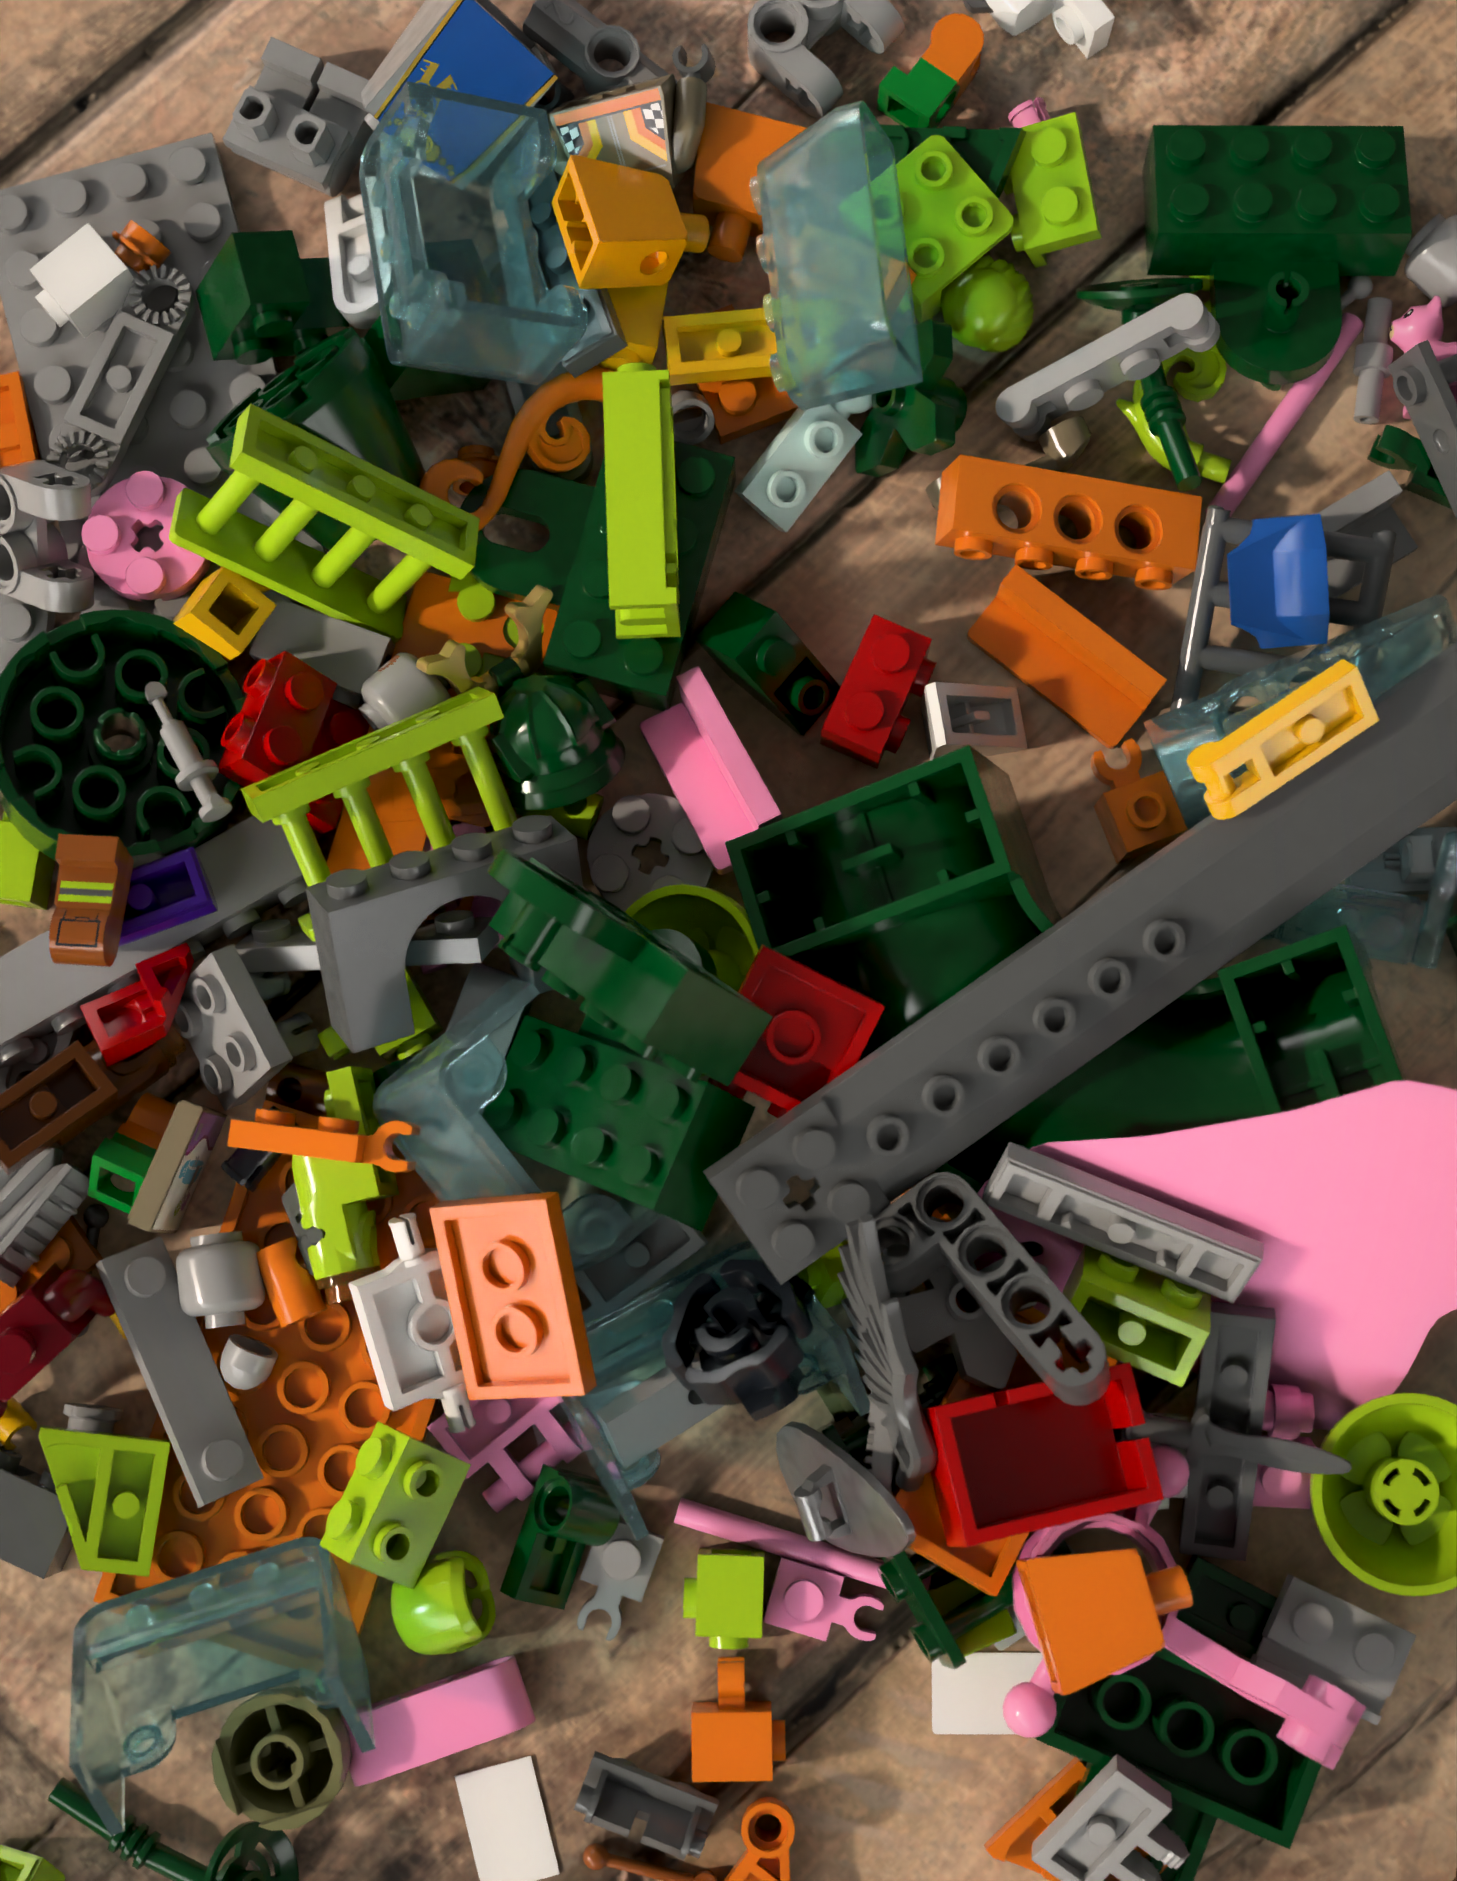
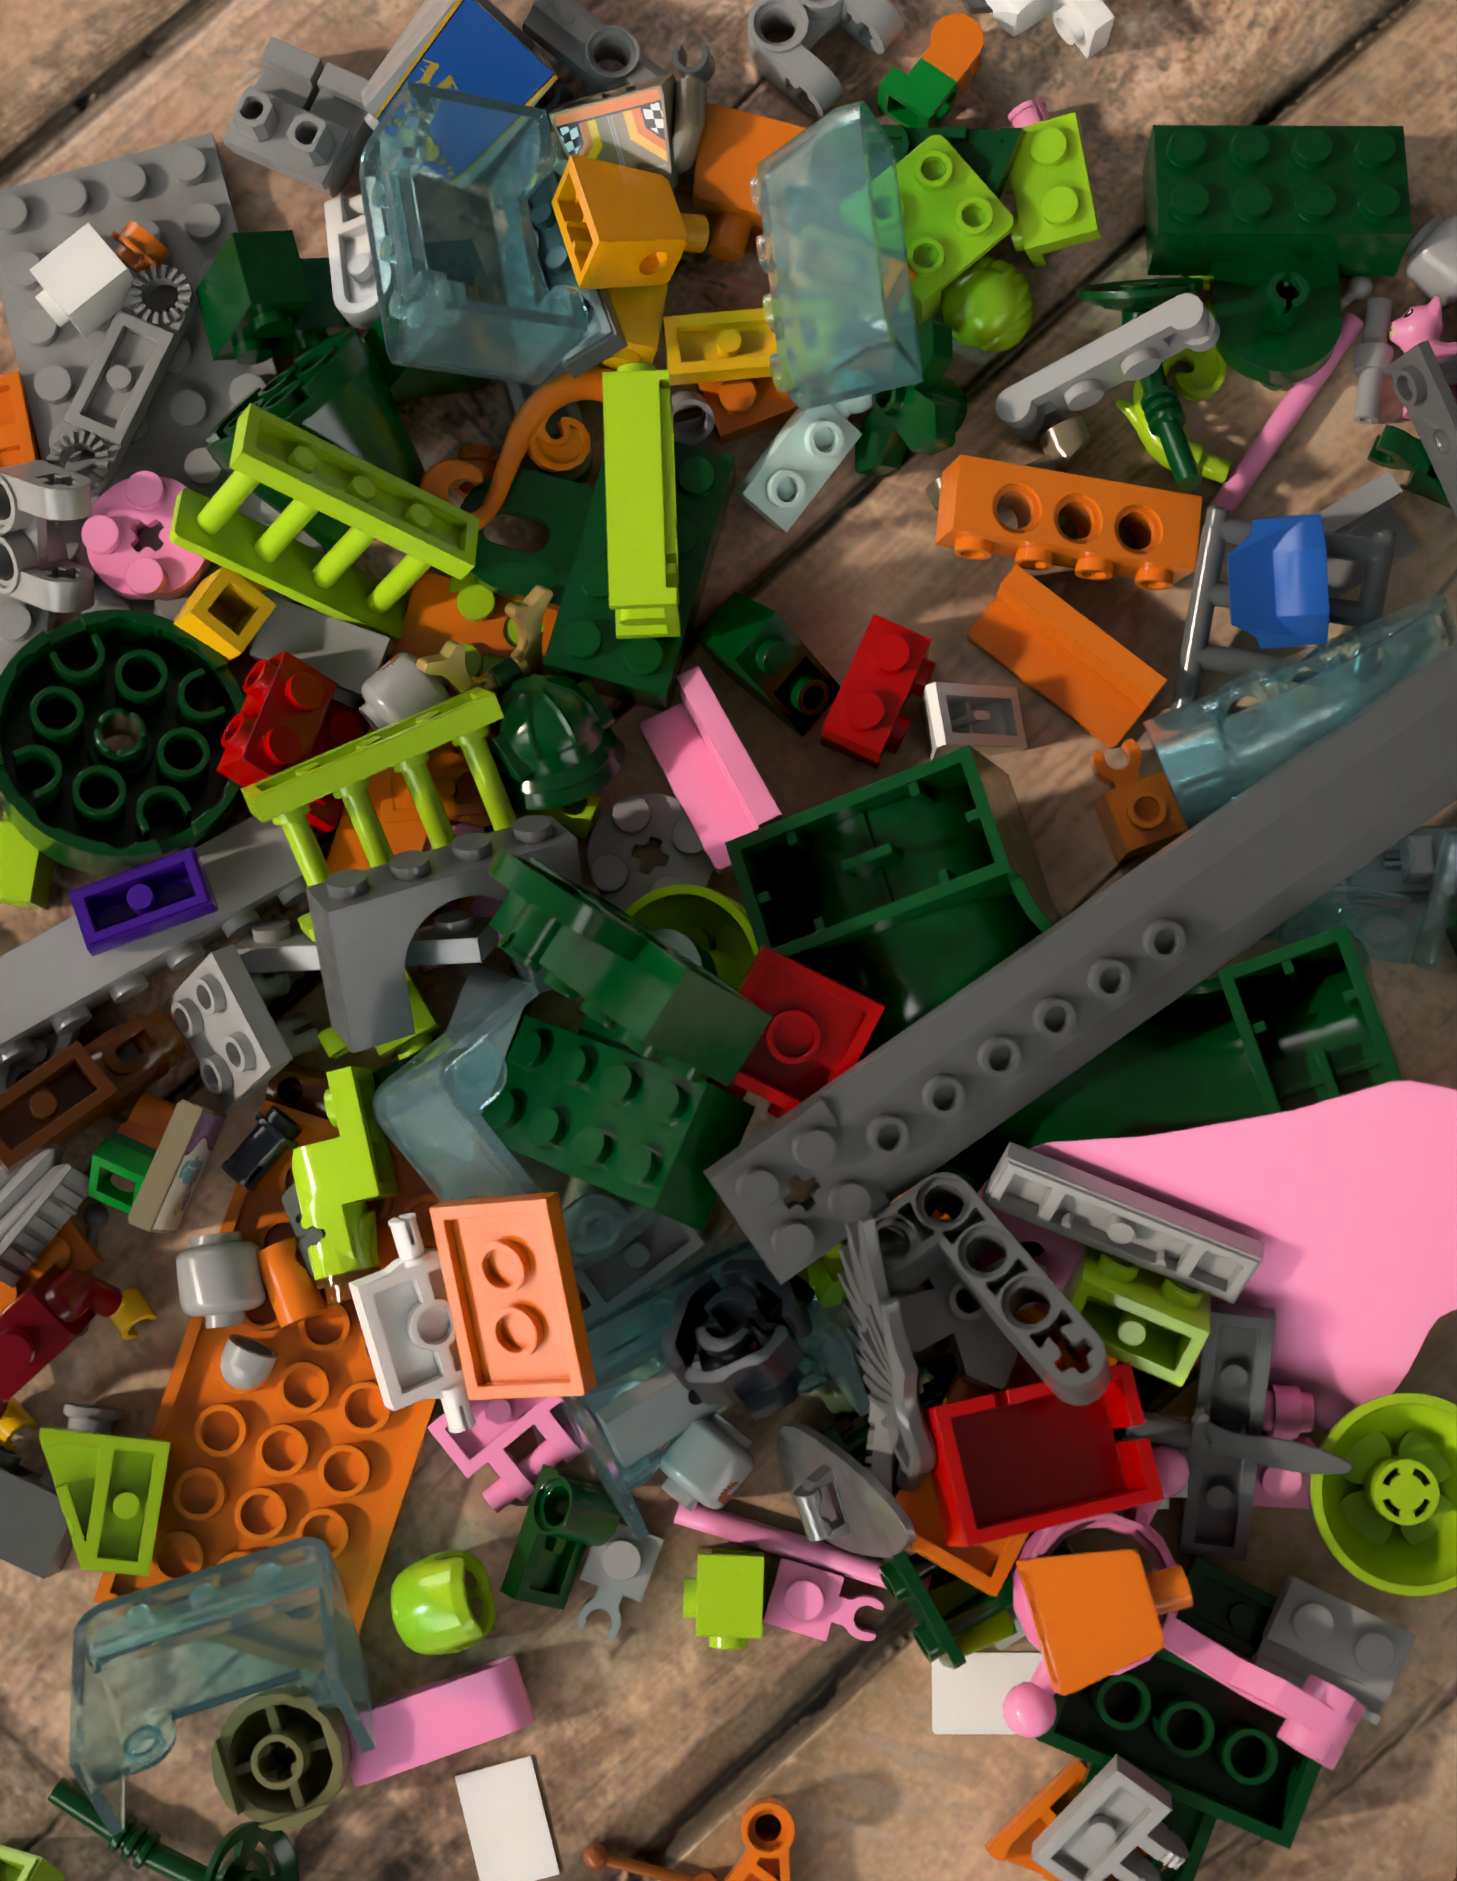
(89, 899): dark orange leg -> none
(141, 1011): red slope -> none
(179, 1372): light grey plate -> none
(194, 771): light grey piece -> none
(332, 1139): orange plate -> none
(394, 1505): lime brick -> none
(674, 1811): dark grey hinge -> none
(706, 1463): none -> light grey head
(734, 1736): orange brick -> none
(1283, 740): yellow plate -> none

